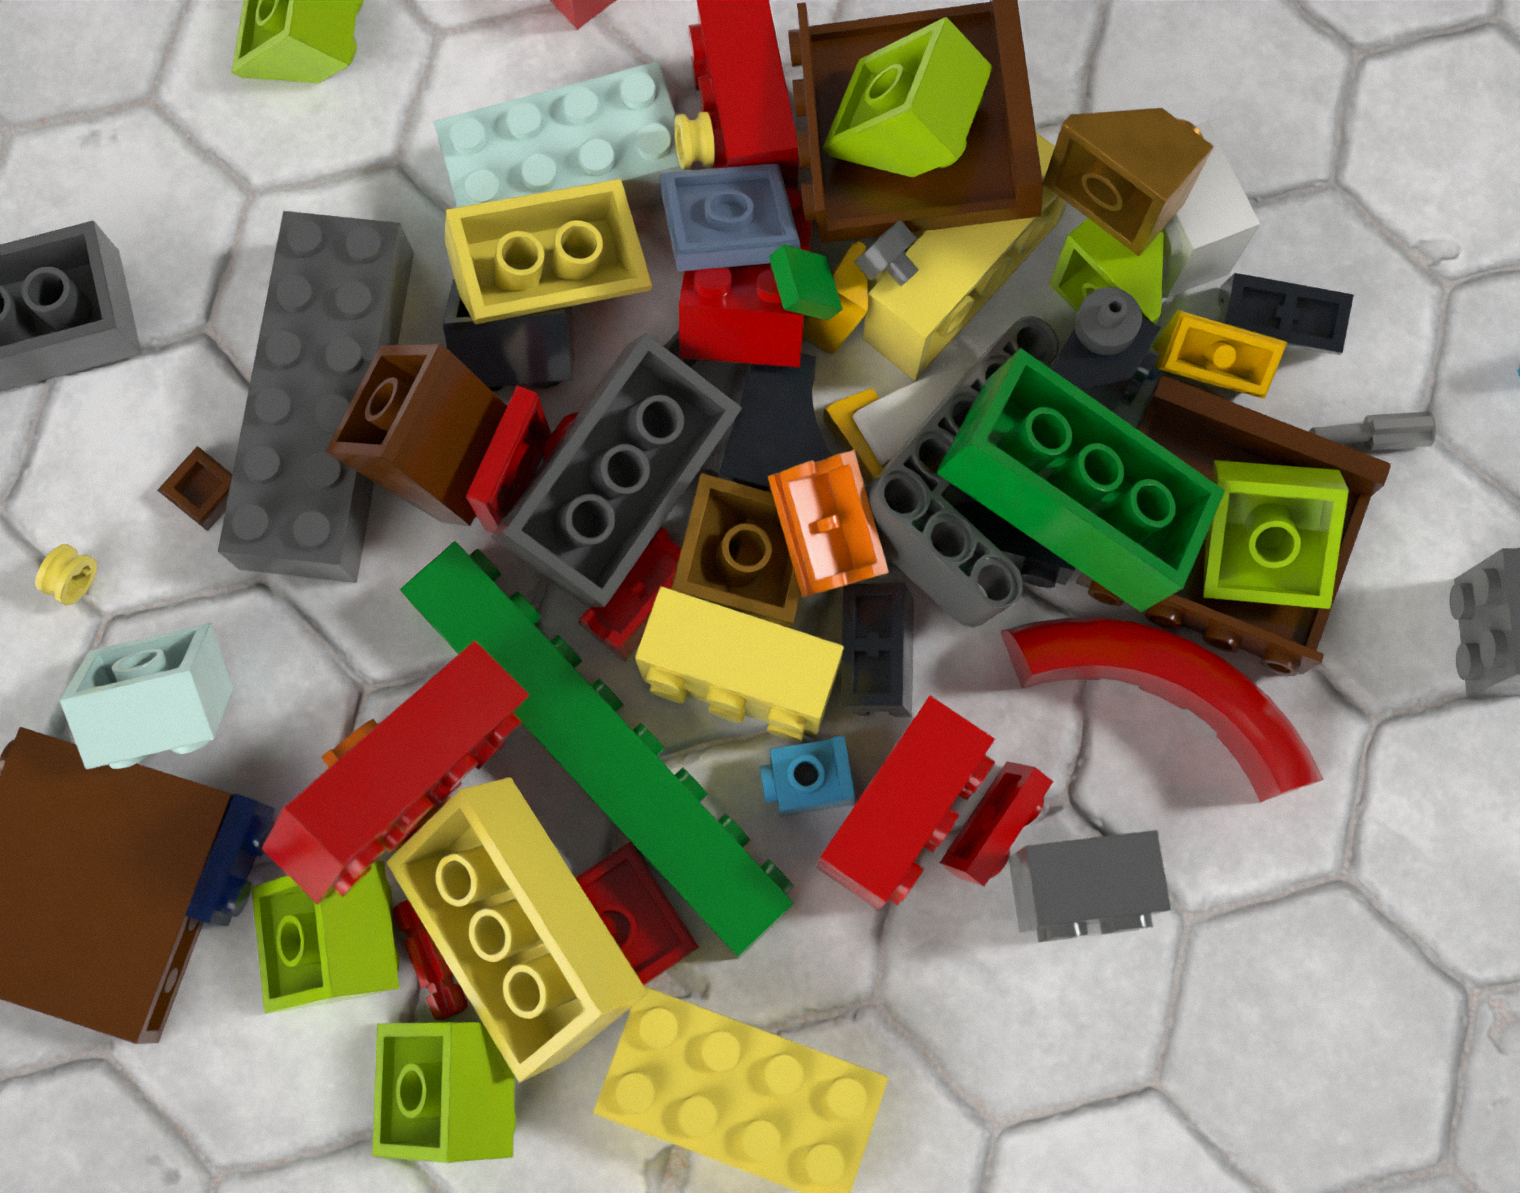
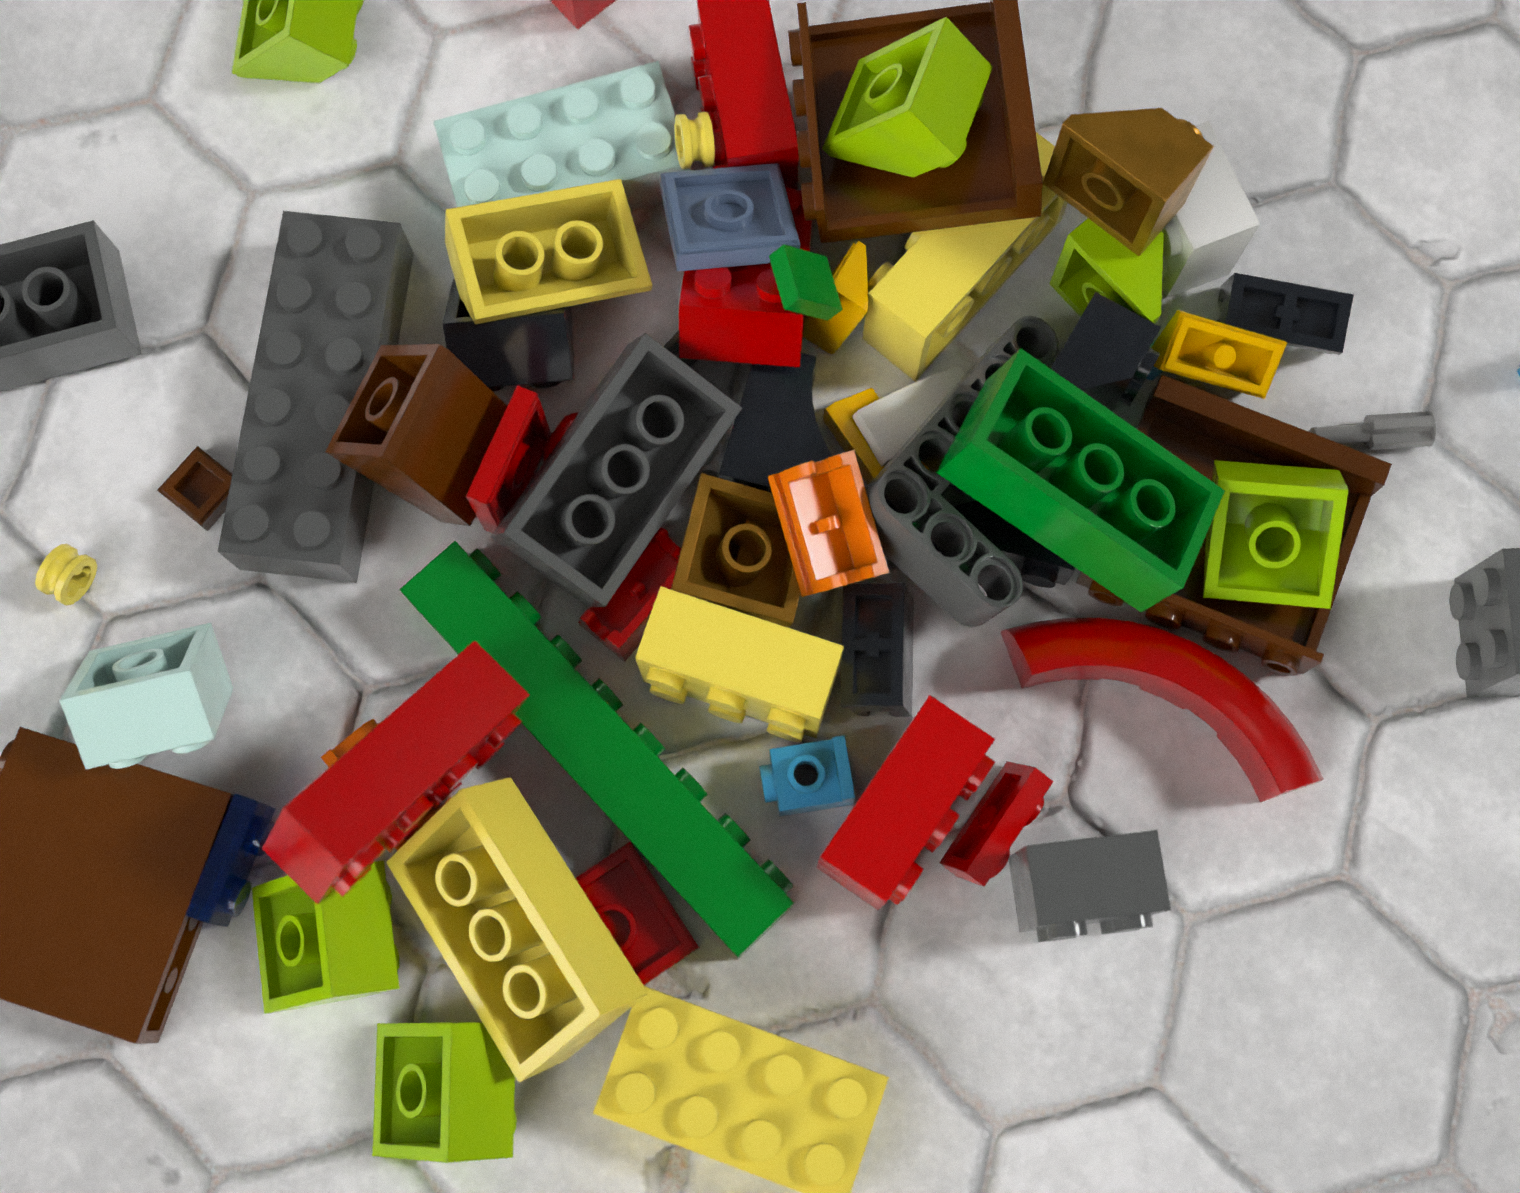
(430, 967): red axle -> none
(889, 254): dark grey tile -> none
(1108, 321): dark grey tile -> none

